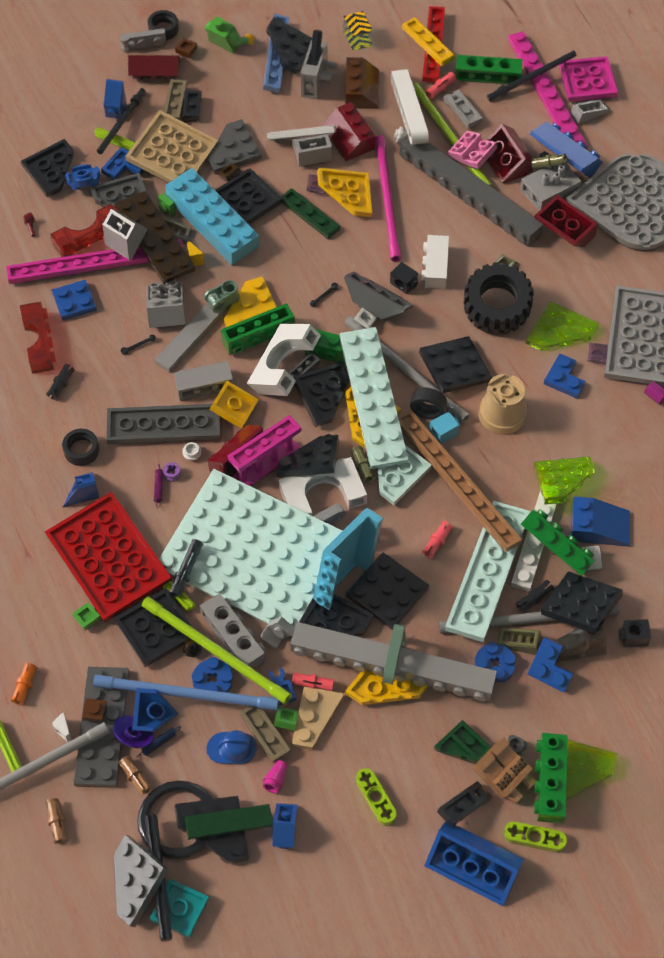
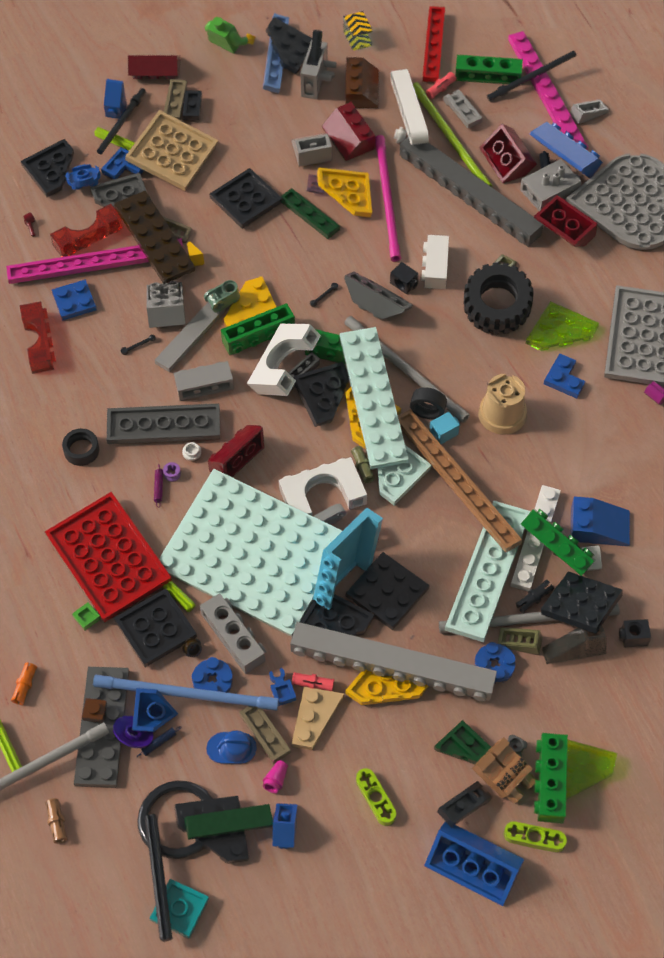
(60, 381): black pin -> none
(61, 727): white slope -> none
(83, 490): blue slope -> none
(122, 234): light grey slope -> none
(134, 775): medium nougat axle -> none
(136, 879): plate -> none
(142, 40): light grey plate -> none
(164, 16): black tyre -> none
(166, 205): bright green plate -> none
(186, 47): reddish brown plate -> none
(194, 548): black pin -> none
(212, 216): medium azure brick -> none
(229, 172): dark brown plate -> none
(234, 147): dark grey plate -> none
(234, 404): yellow plate -> none
(264, 451): dark pink fence -> none
(273, 689): lime piece -> none
(276, 631): light grey bracket -> none
(286, 718): bright green plate -> none
(301, 132): white tile -> none
(311, 459): black plate -> none
(365, 318): white slope -> none
(396, 643): sand green beam -> none
(428, 41): yellow tile -> none
(437, 539): coral pin -> none
(455, 364): black plate -> none
(472, 149): bright pink slope -> none
(545, 667): blue plate -> none
(549, 161): olive pin -> none
(562, 477): clear neon green plate -> none
(588, 79): dark pink plate -> none
(597, 353): plate -> none

